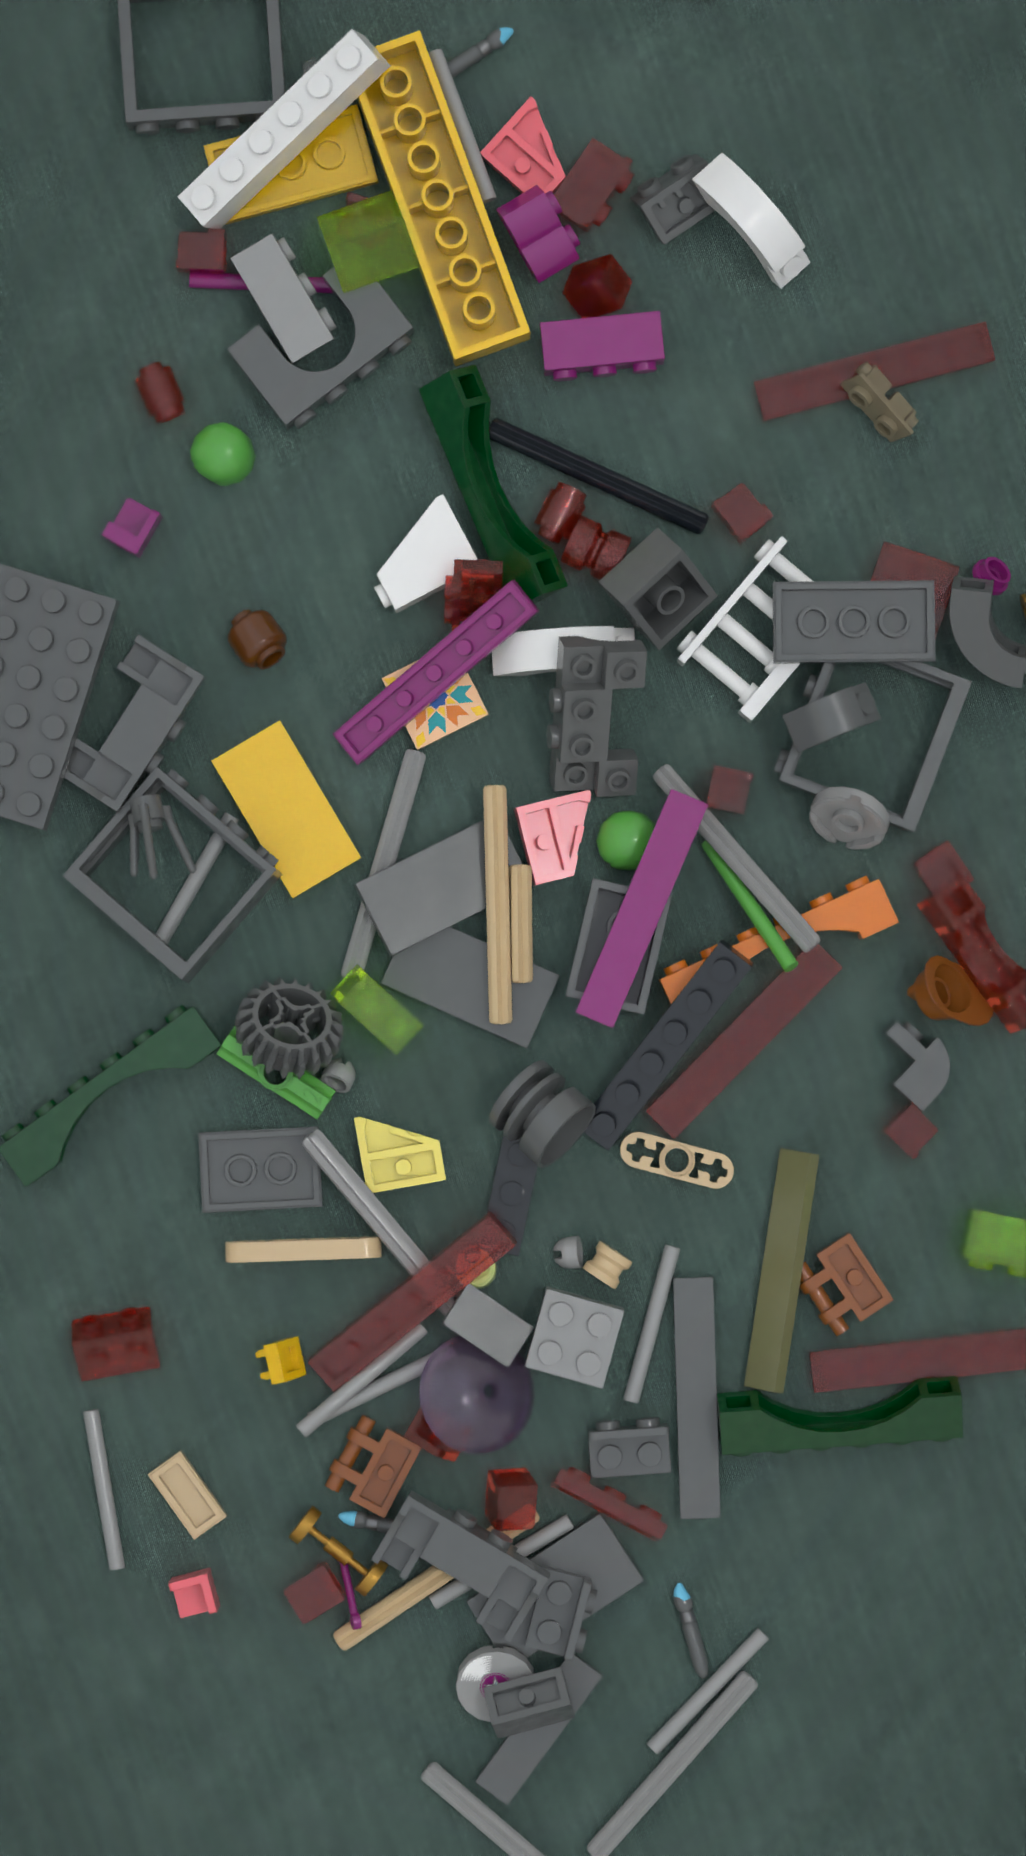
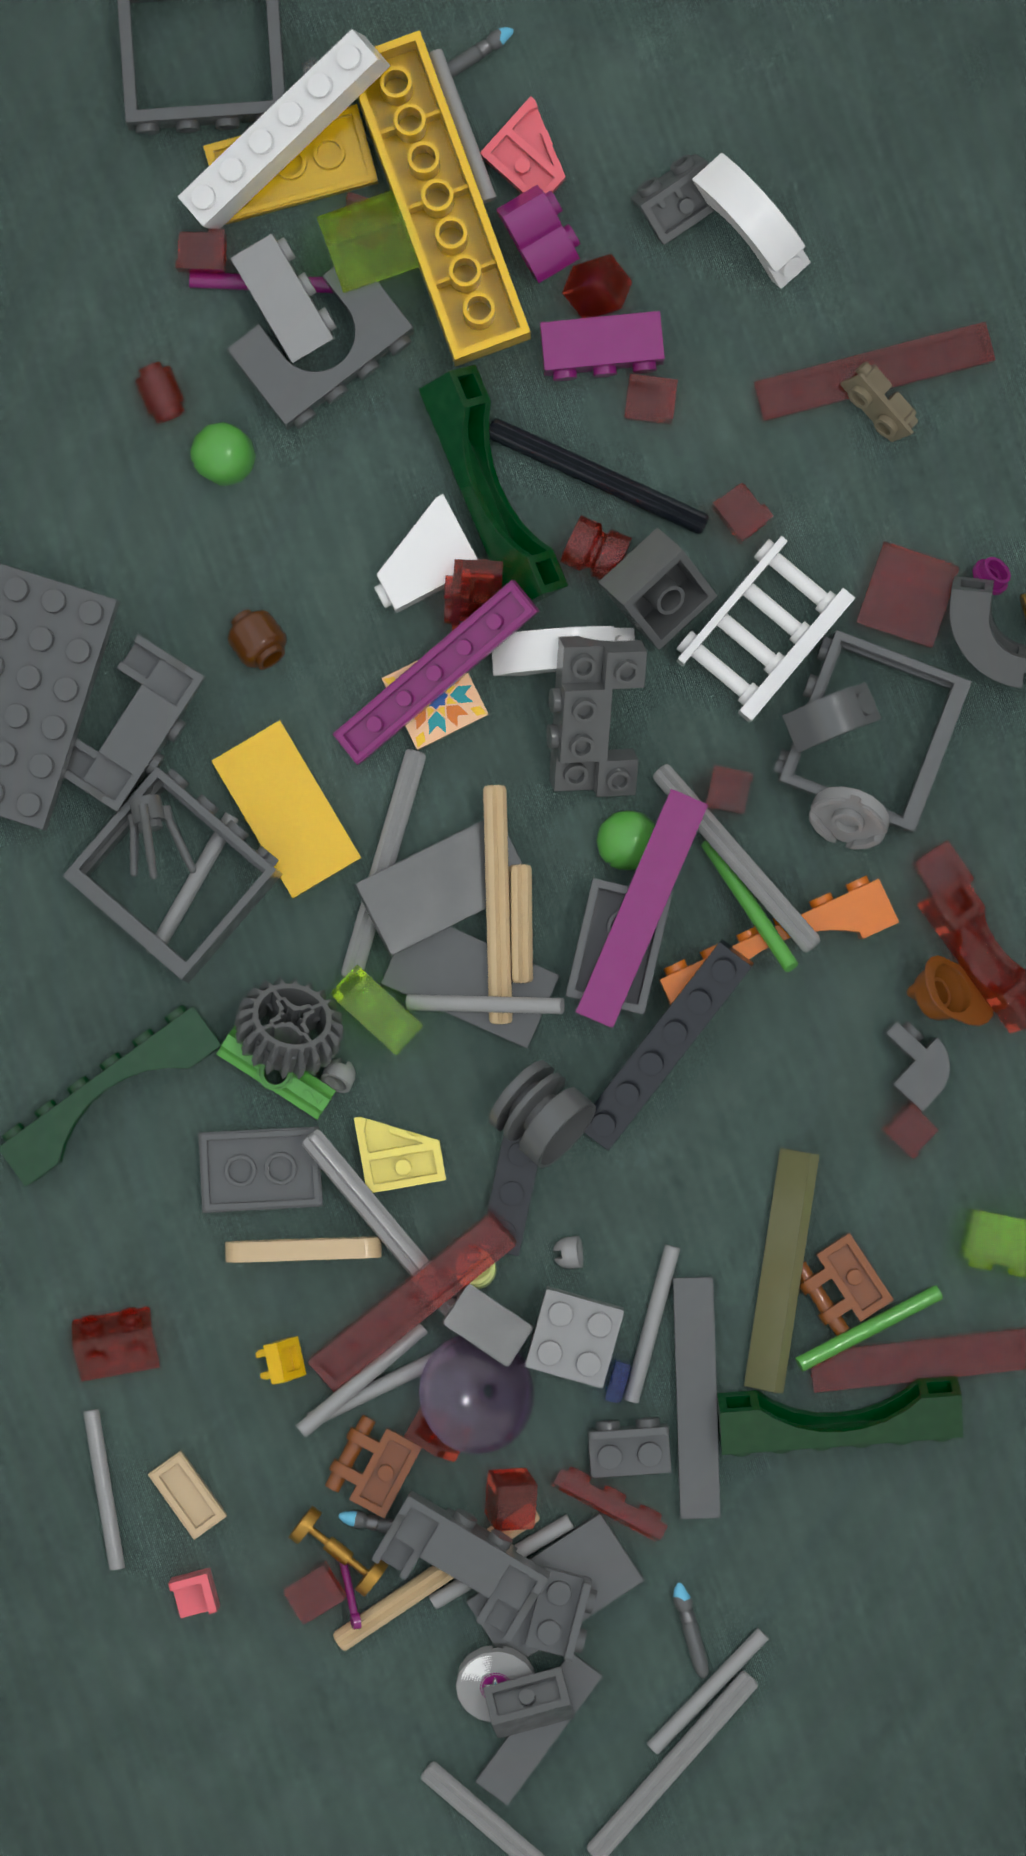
(133, 527): magenta panel -> none
(485, 1004): none -> light grey bar
(553, 835): wing -> none
(560, 513): clear red brick -> none
(592, 184): clear red bracket -> none
(607, 1264): tan wheel -> none
(617, 1381): none -> clear blue tile
(650, 1143): tan beam -> none
(651, 399): none -> clear red panel
(742, 1041): clear red plate -> none
(853, 621): dark grey tile -> none
(869, 1328): none -> bright green bar

